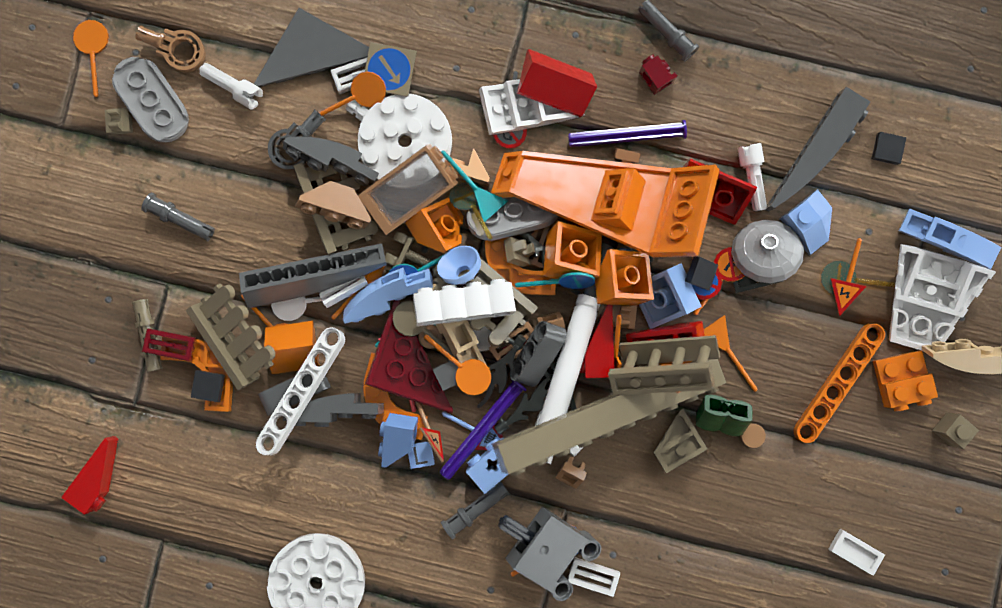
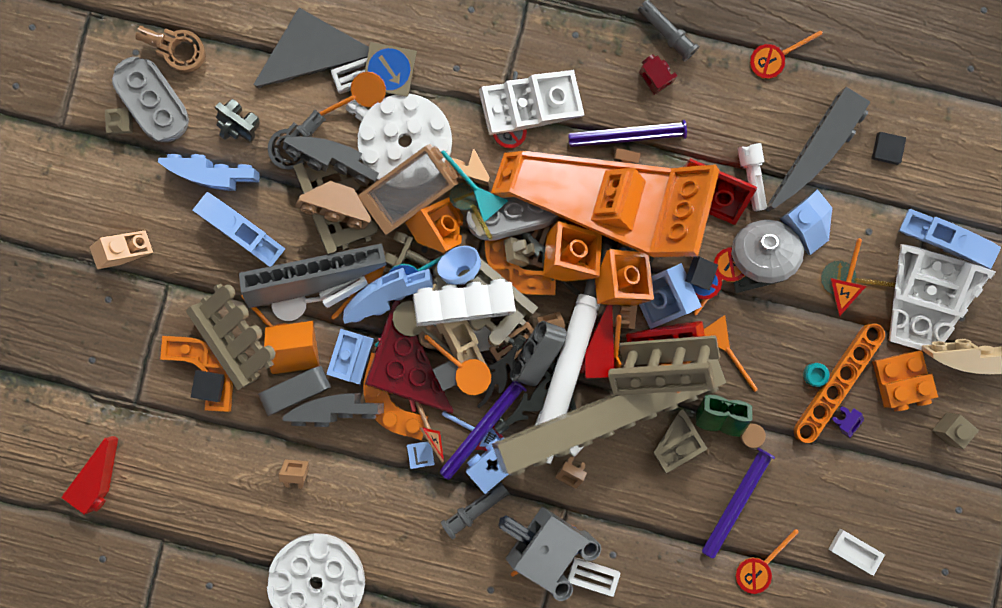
(91, 39): orange piece -> none
(120, 249): none -> light nougat slope
(145, 321): dark tan pin -> none
(168, 212): dark grey pin -> none
(189, 348): dark red tile -> none
(201, 171): none -> light blue slope
(232, 124): none -> pearl dark grey hips
(238, 229): none -> light blue slope
(241, 90): white piece -> none
(294, 472): none -> medium nougat tile
(298, 389): white beam -> none
(350, 356): none -> light blue plate
(398, 437): medium blue slope -> none
(556, 83): red slope -> none
(569, 280): piece -> none
(737, 503): none -> dark purple axle
(754, 574): none -> piece
(769, 60): none -> piece
(816, 374): none -> teal tile
(850, 423): none -> dark purple tile

